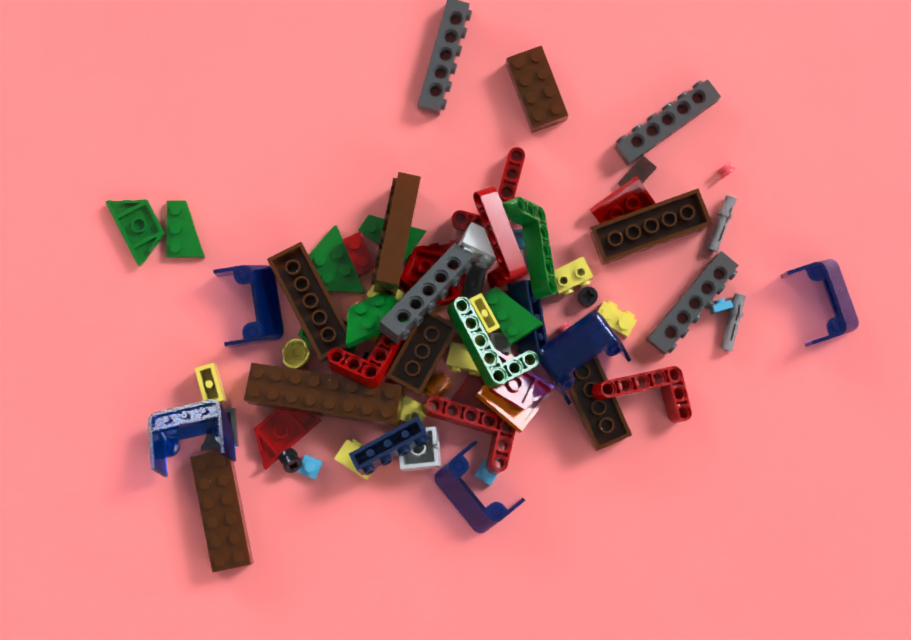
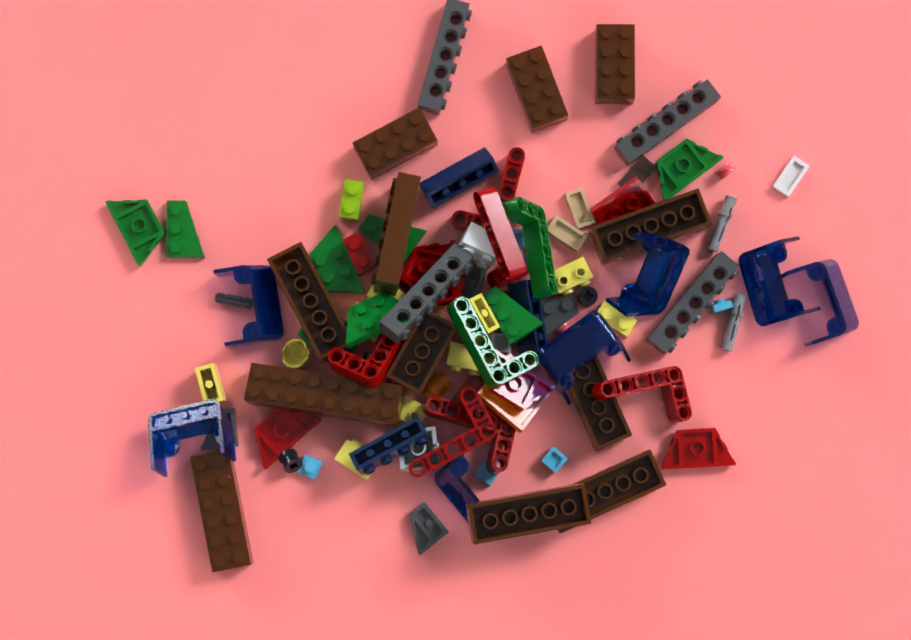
(233, 300): none -> dark grey axle
(352, 201): none -> lime brick
(395, 143): none -> reddish brown brick
(426, 527): none -> dark grey wing
(459, 177): none -> dark blue brick
(463, 448): none -> red beam
(528, 513): none -> reddish brown brick
(554, 459): none -> medium azure plate
(558, 311): none -> dark grey wing
(566, 233): none -> tan tile
(579, 208): none -> tan tile
(614, 63): none -> reddish brown brick
(621, 484): none -> reddish brown brick
(656, 278): none -> clear blue windscreen
(683, 166): none -> green wing
(696, 449): none -> red wing
(766, 286): none -> clear blue windscreen
(790, 176): none -> white tile

